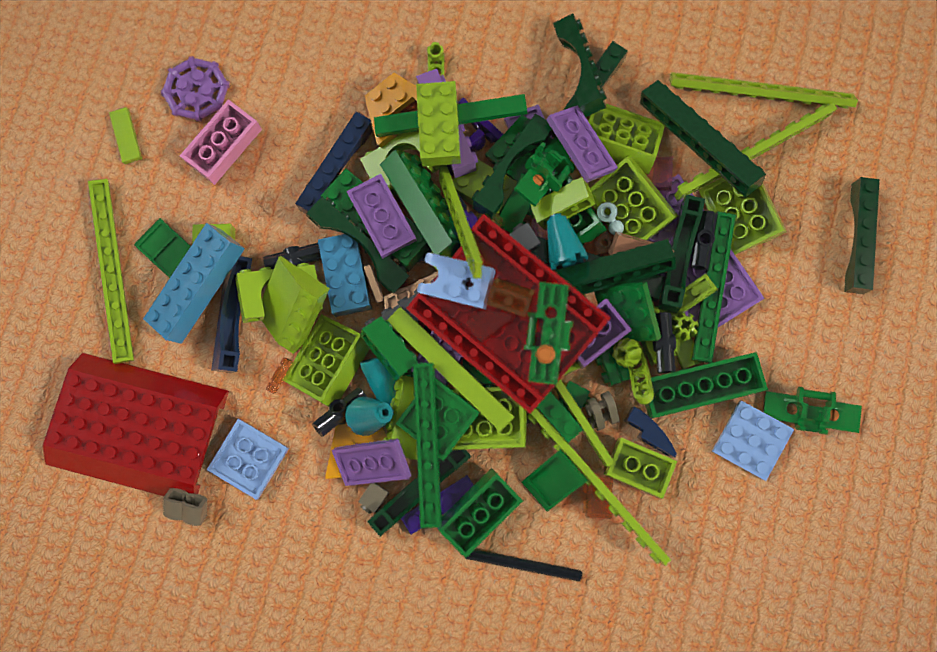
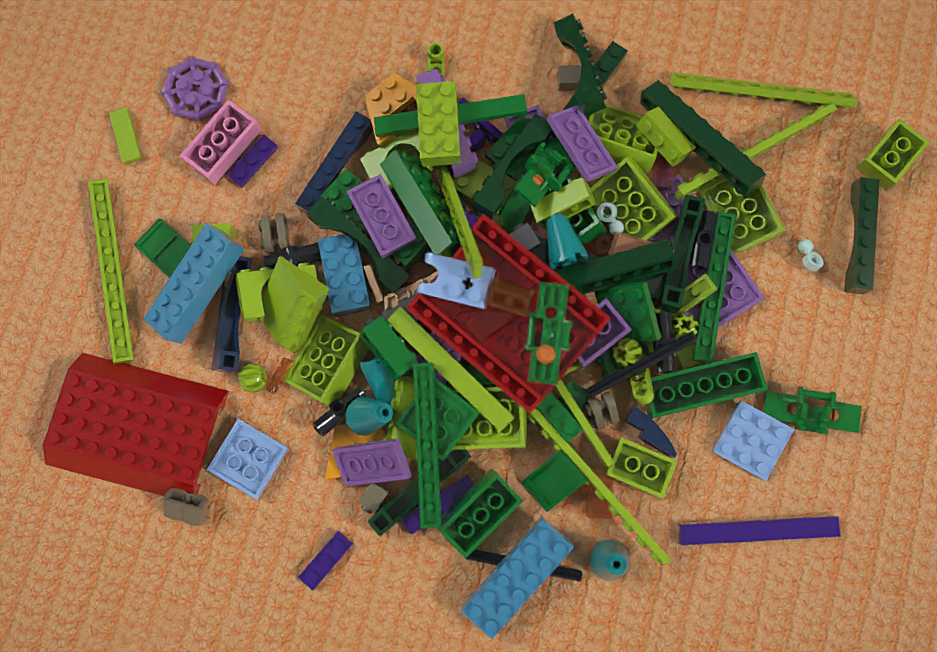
(252, 161): none -> dark purple plate
(252, 378): none -> lime piece
(268, 241): none -> dark tan brick
(325, 560): none -> dark purple plate
(517, 577): none -> dark azure brick
(568, 77): none -> dark tan brick
(604, 555): none -> teal cone
(641, 364): none -> black axle
(665, 136): none -> lime brick
(759, 530): none -> dark purple tile
(811, 260): none -> light aqua plate
(893, 154): none -> lime brick

